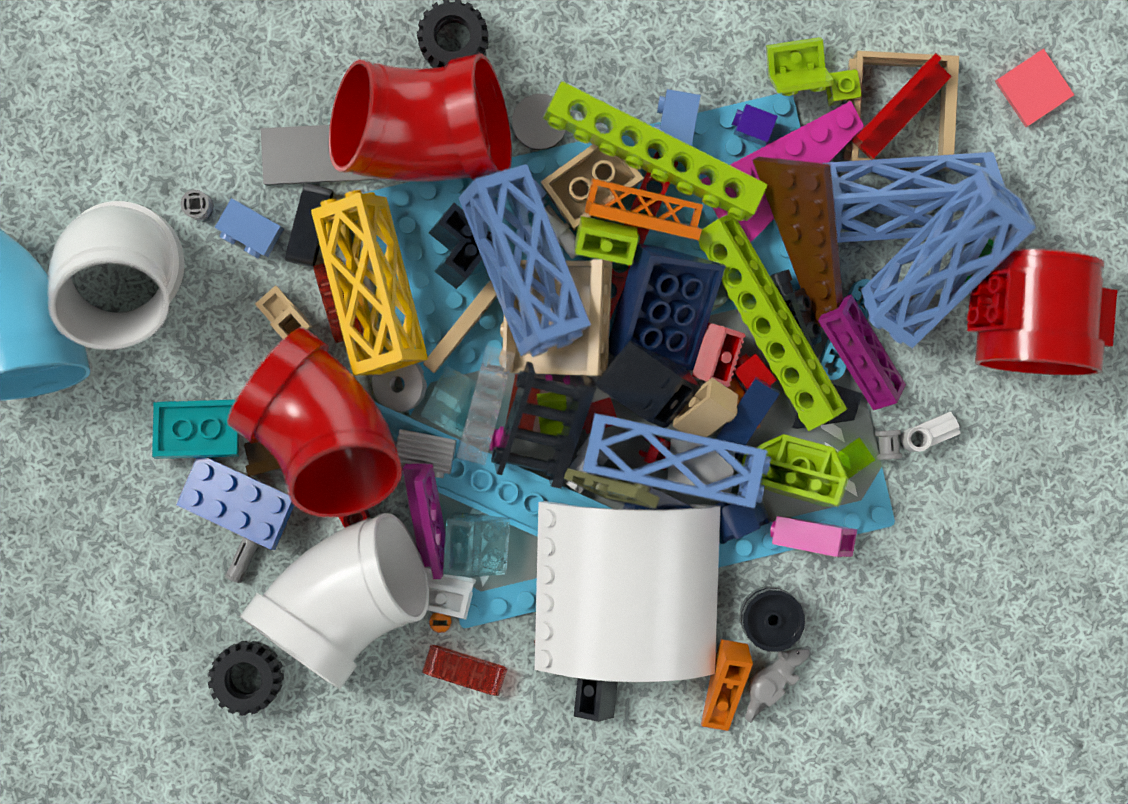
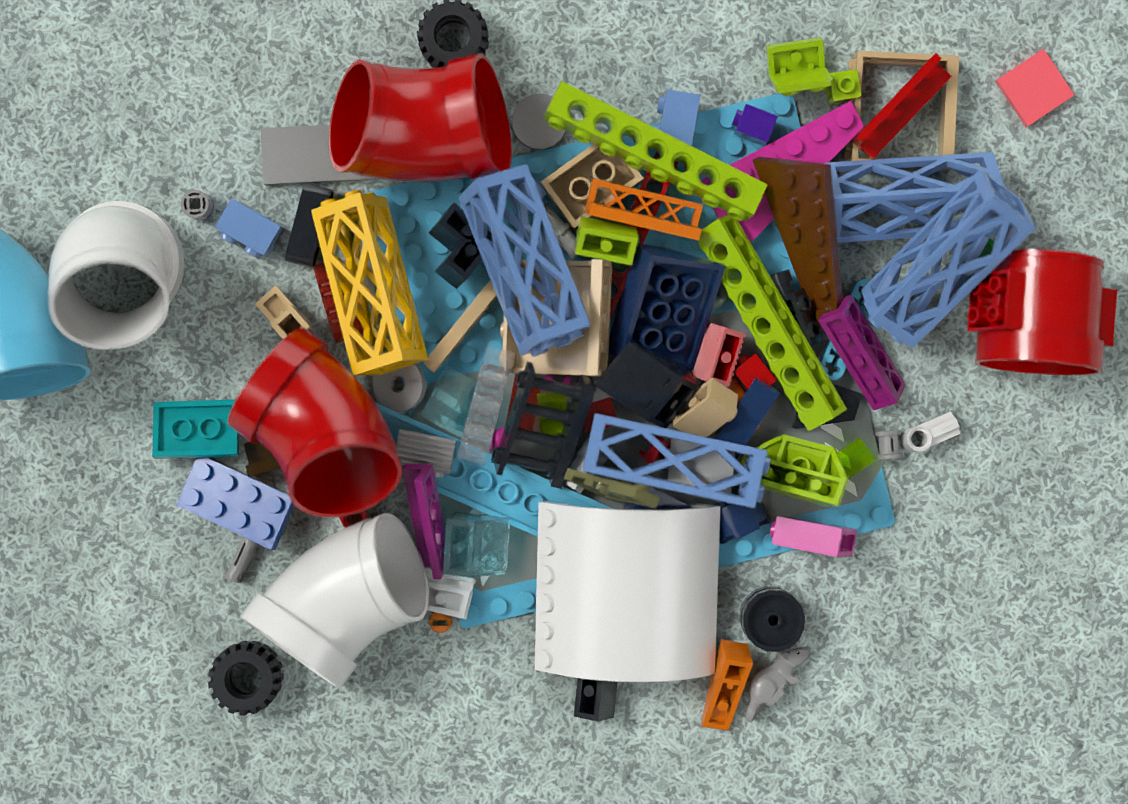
(464, 670): clear red beam -> none

